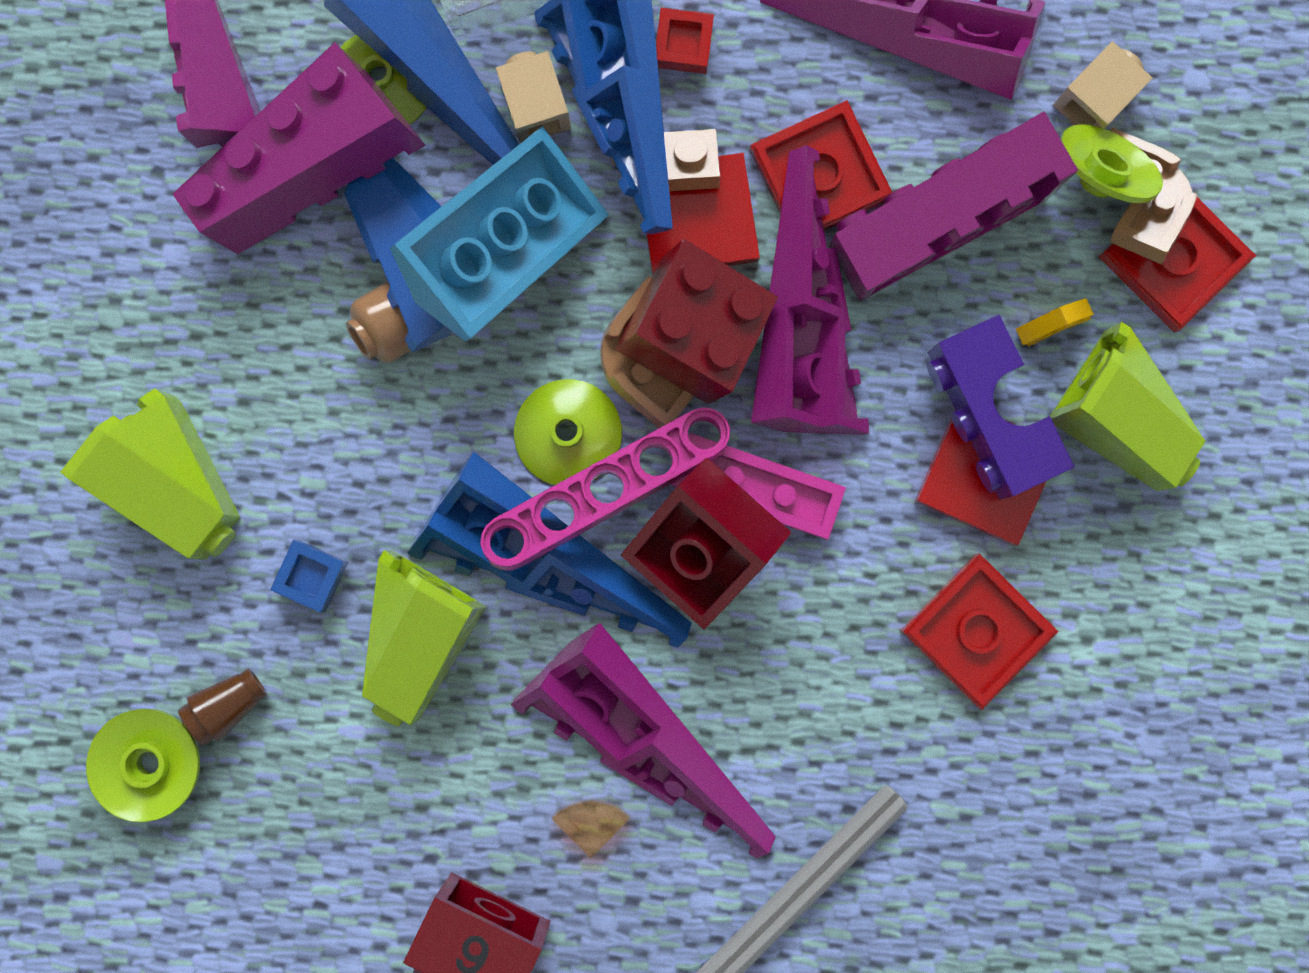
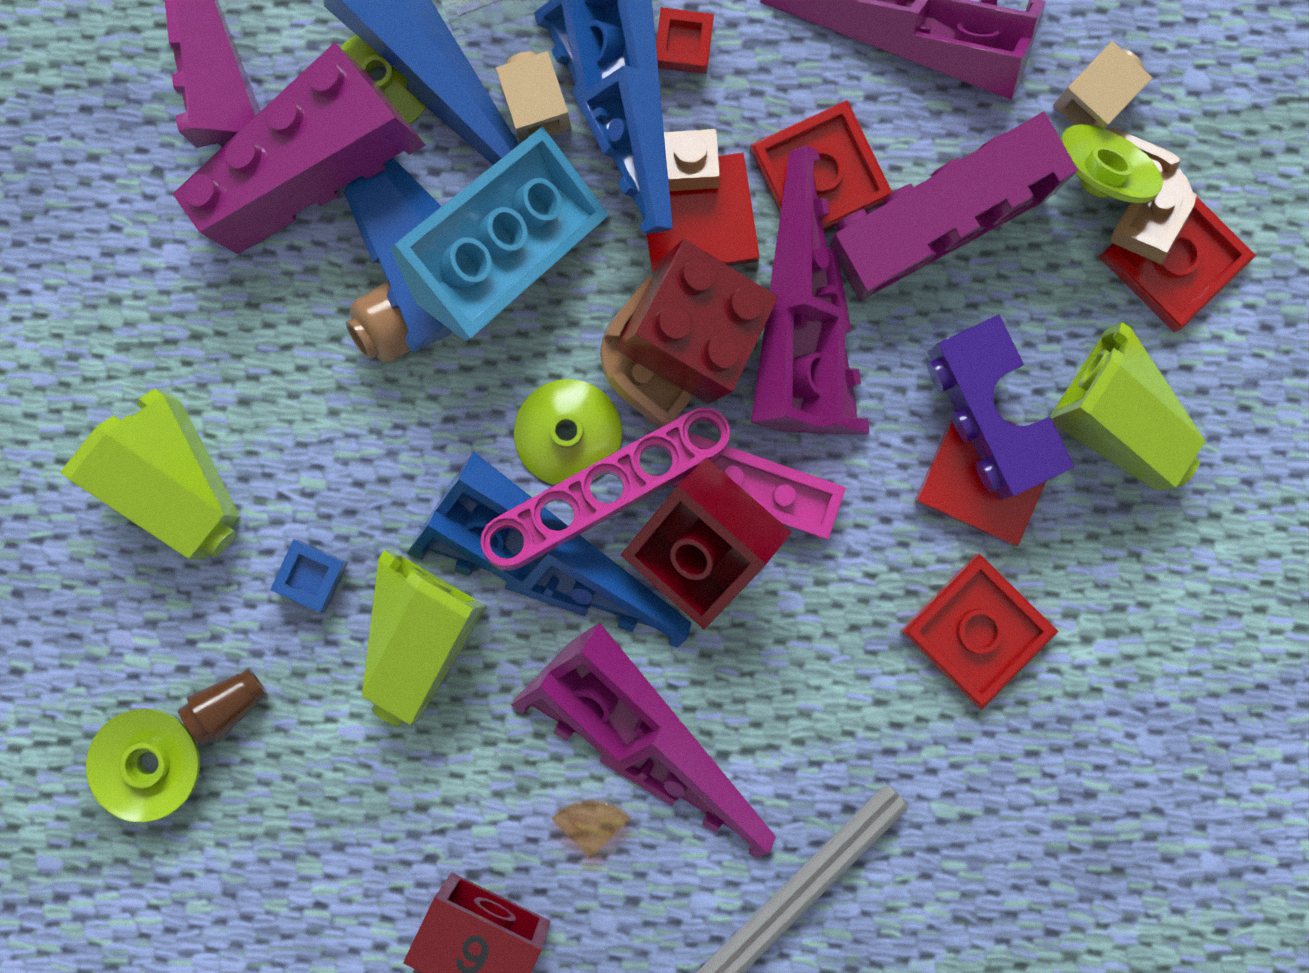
(1055, 322): yellow tile -> none

